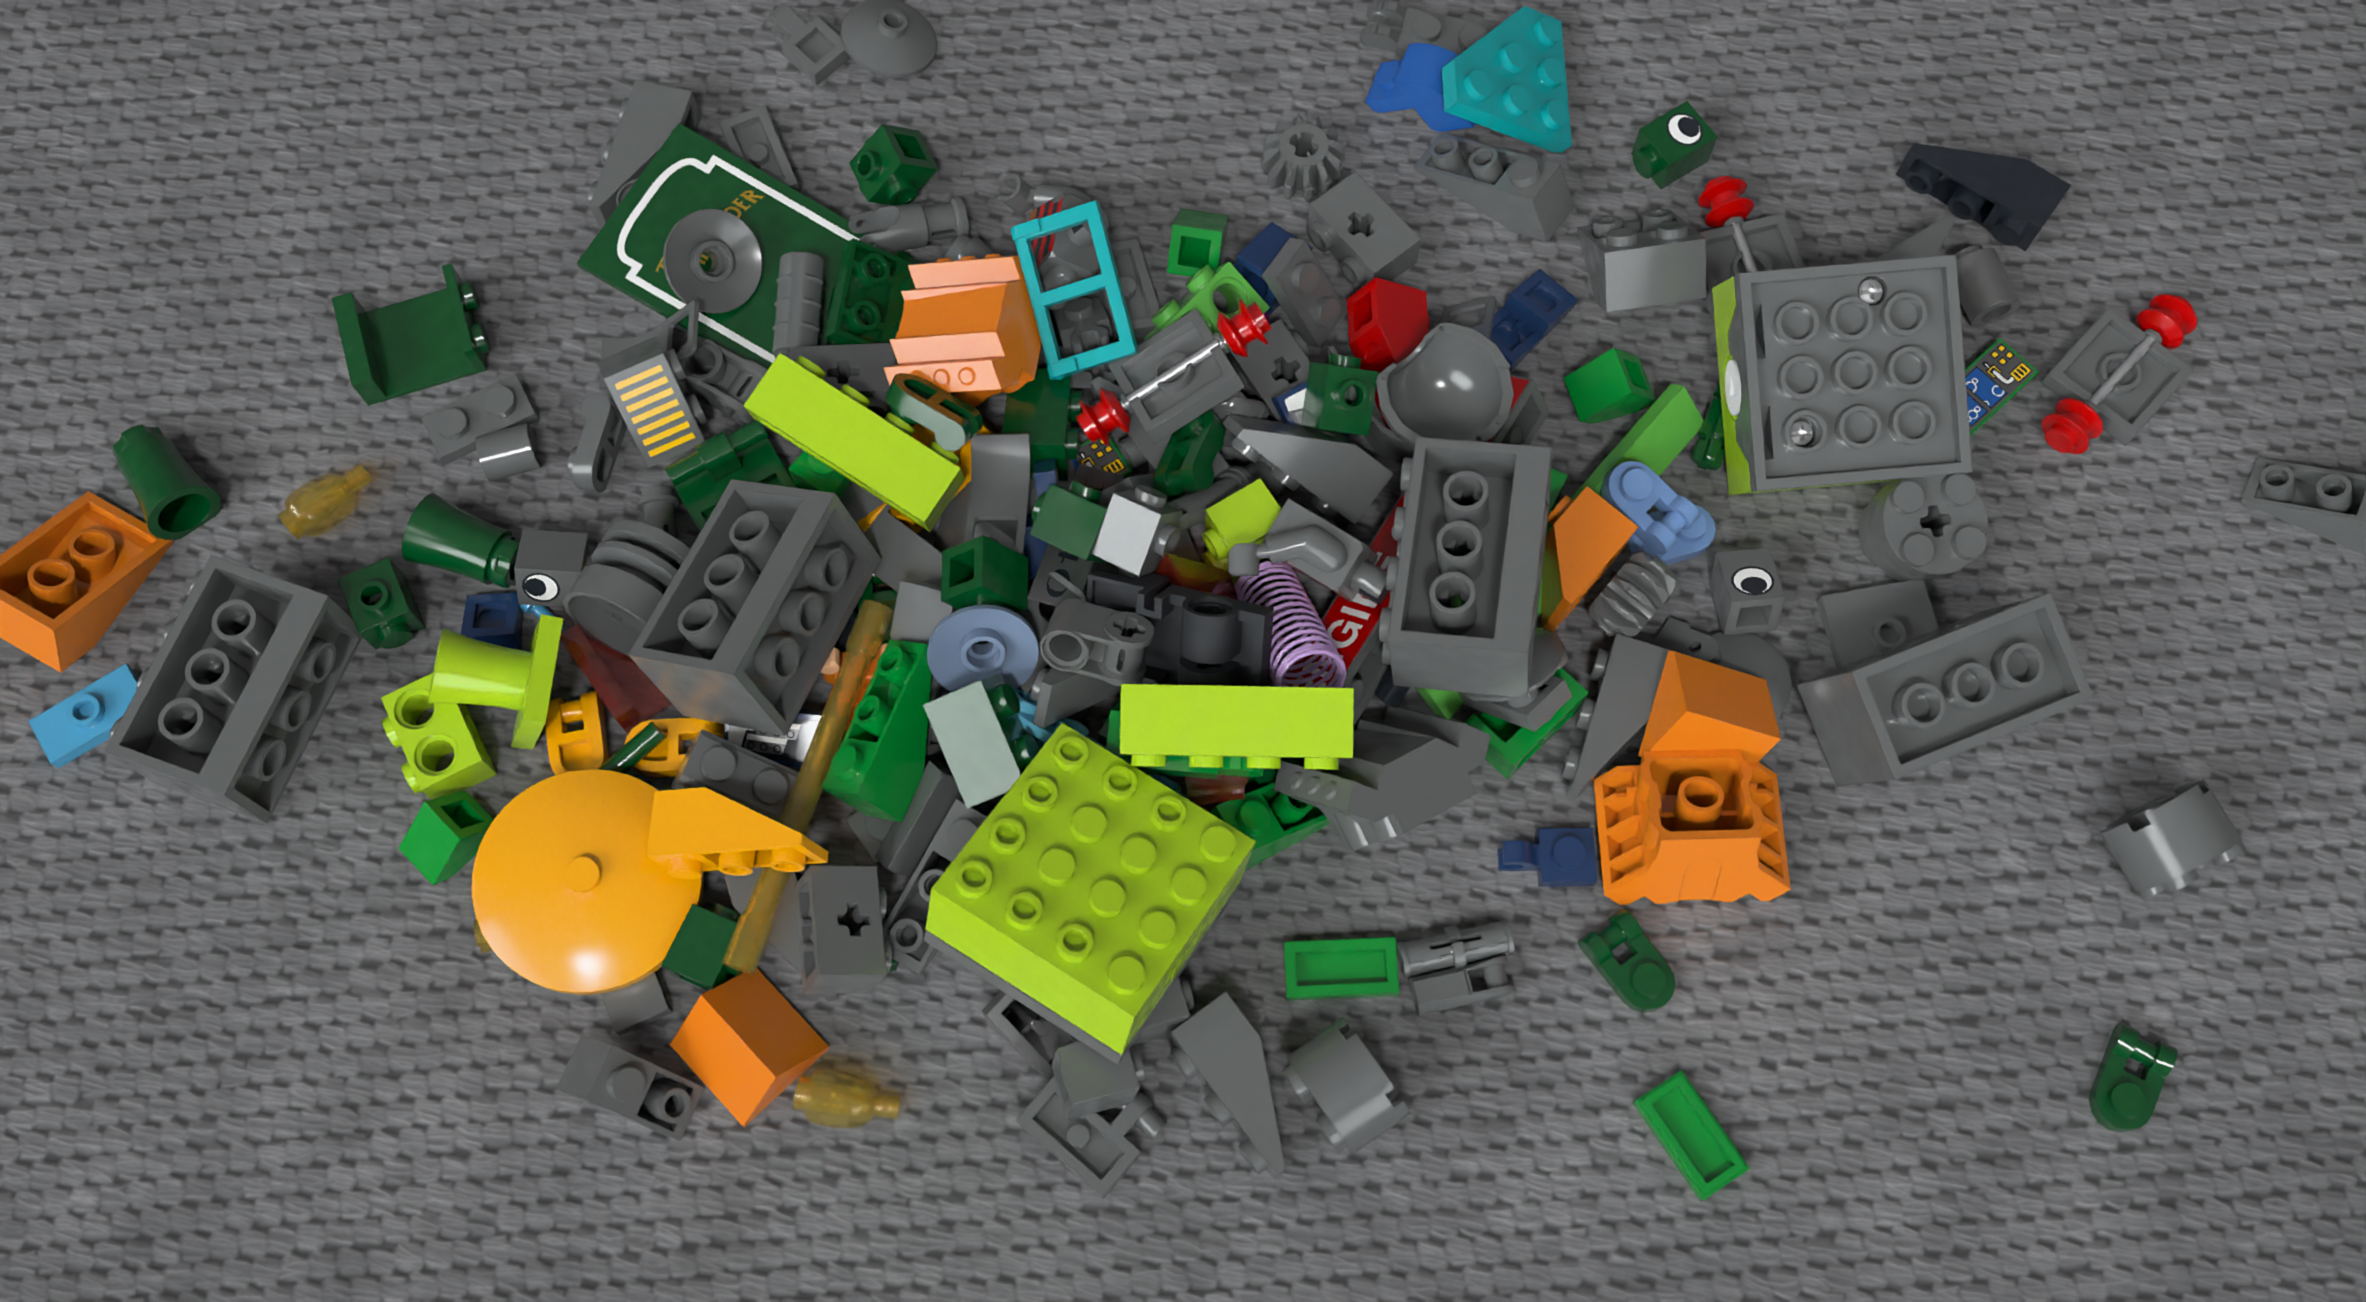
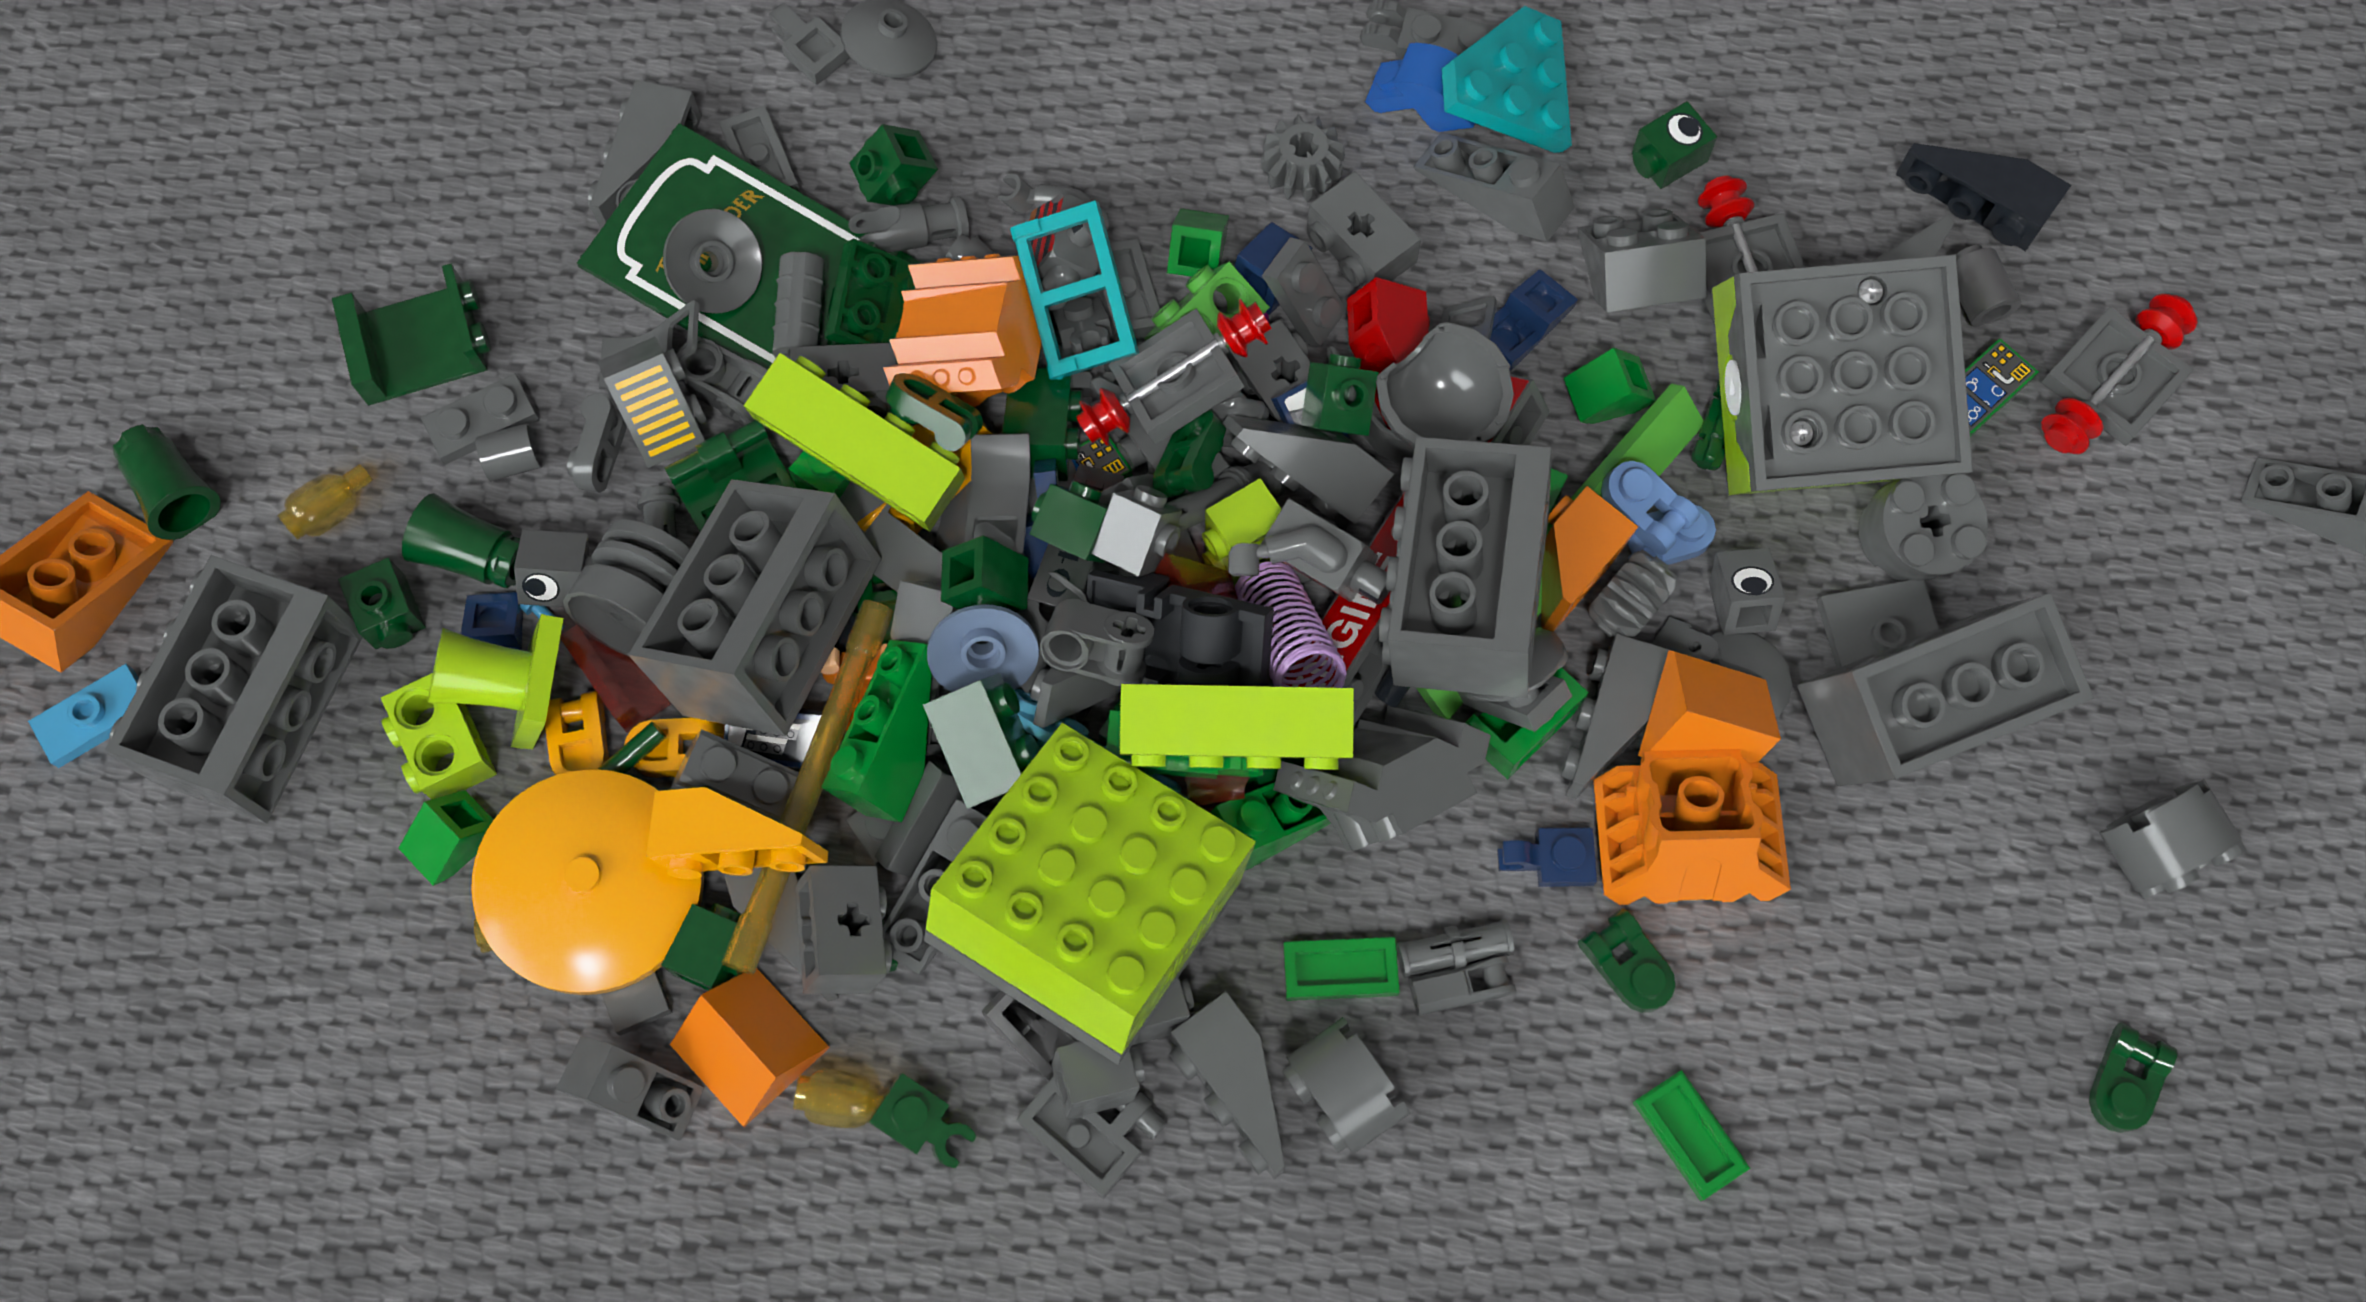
(913, 1116): none -> dark green plate

